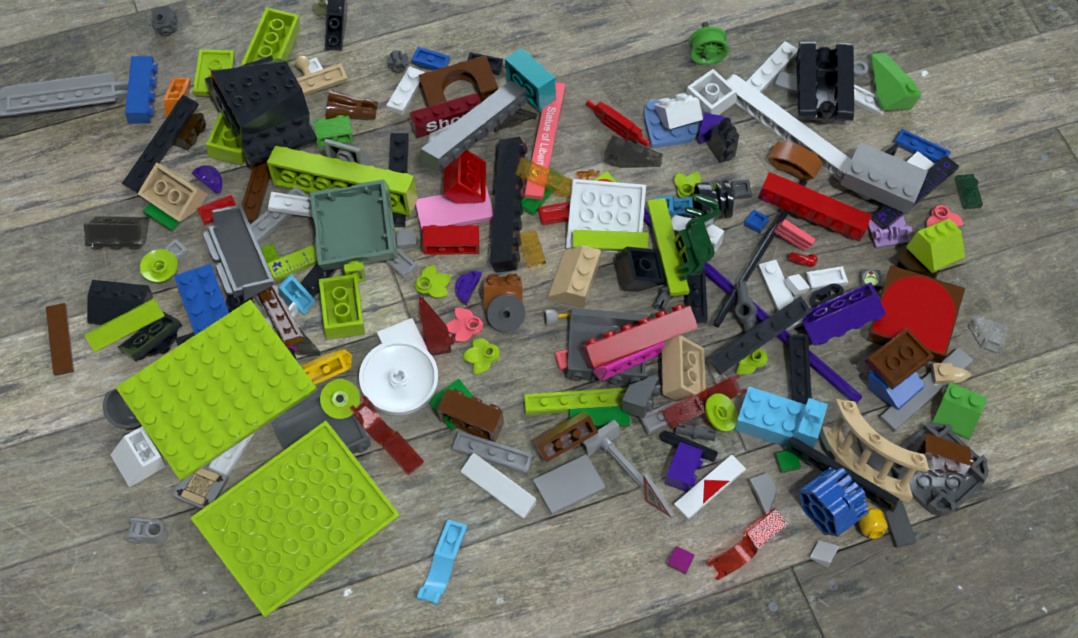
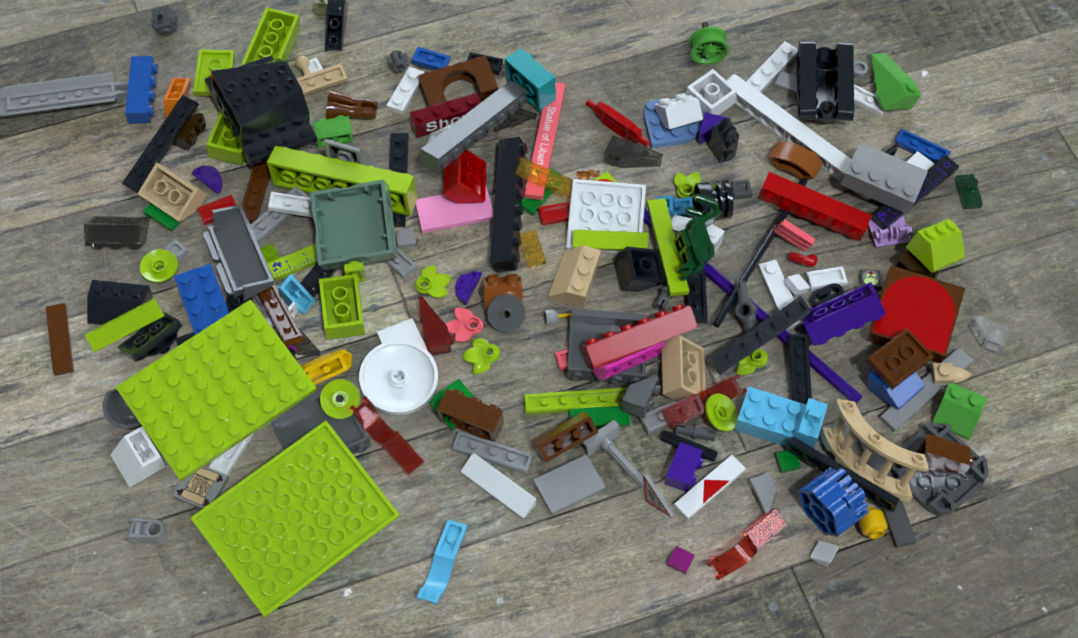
(451, 240): red brick -> none
(756, 221): blue tile -> none
(946, 214): coral plate -> none

